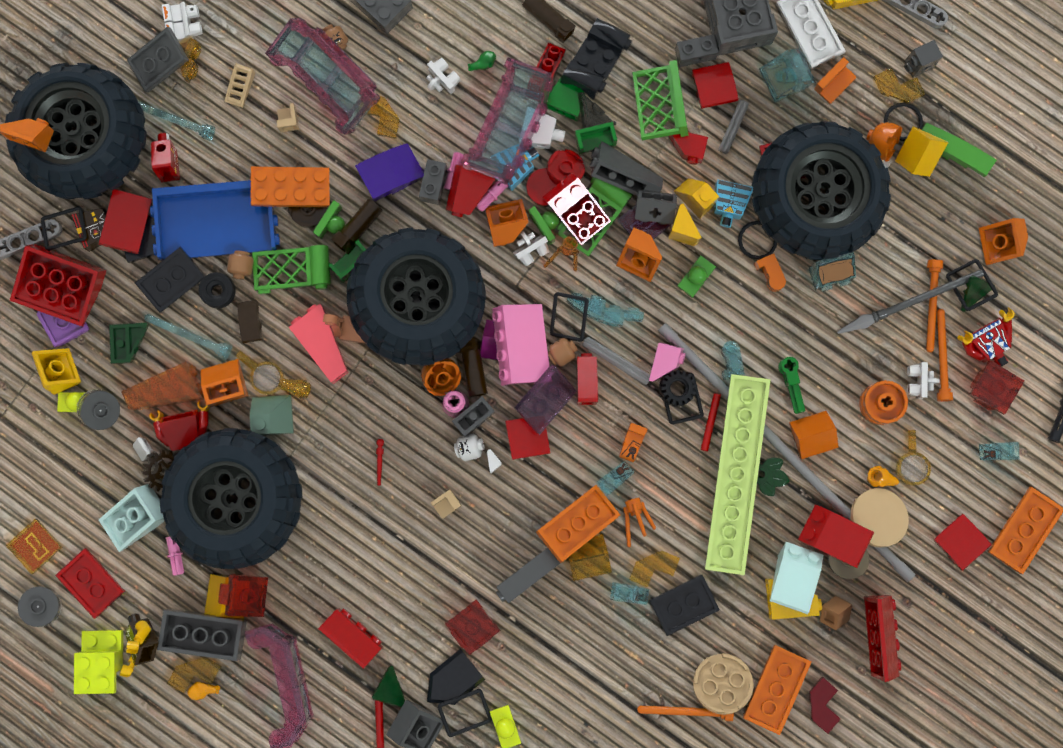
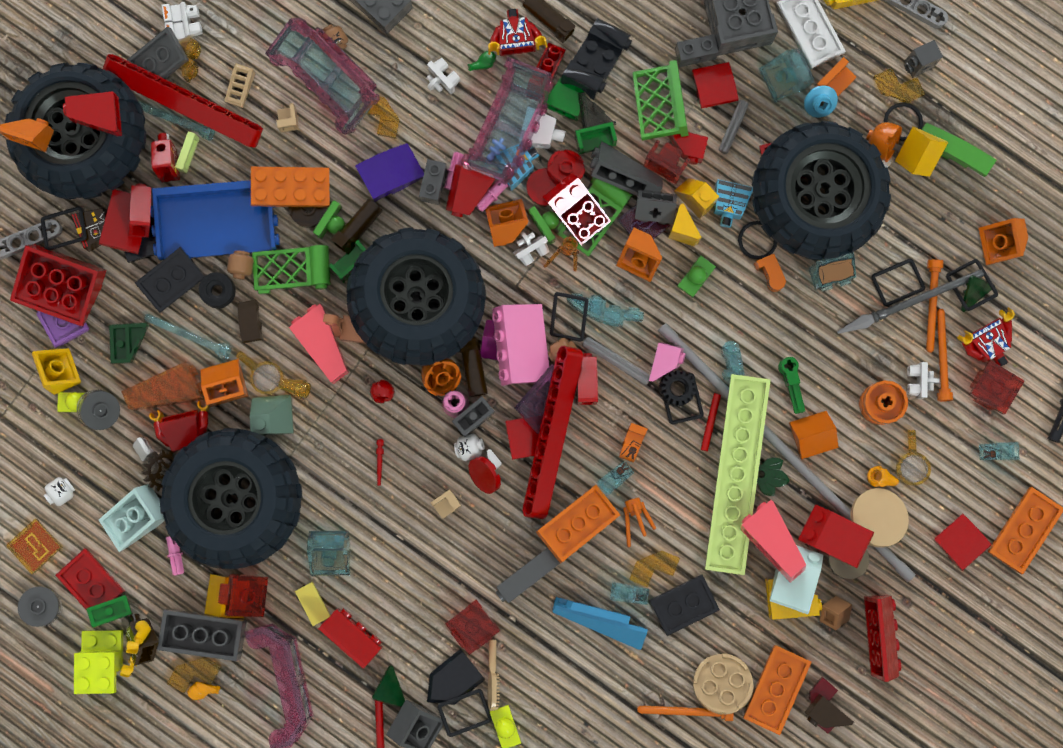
(59, 491): none -> white head
(95, 111): none -> red slope
(109, 611): none -> green panel
(139, 210): none -> red slope
(184, 101): none -> red beam
(187, 152): none -> yellowish green tile
(312, 603): none -> light yellow tile
(328, 553): none -> clear light blue slope
(382, 391): none -> red piece
(484, 475): none -> red tile
(492, 682): none -> tan piece
(495, 150): none -> medium blue hair
(515, 36): none -> torso
(552, 432): none -> red beam
(590, 559): clear yellow slope -> none
(603, 621): none -> dark azure wedge
(666, 162): none -> clear red panel
(774, 540): none -> coral slope
(816, 96): none -> medium azure piece
(826, 714): none -> dark brown slope
(902, 297): none -> black piece

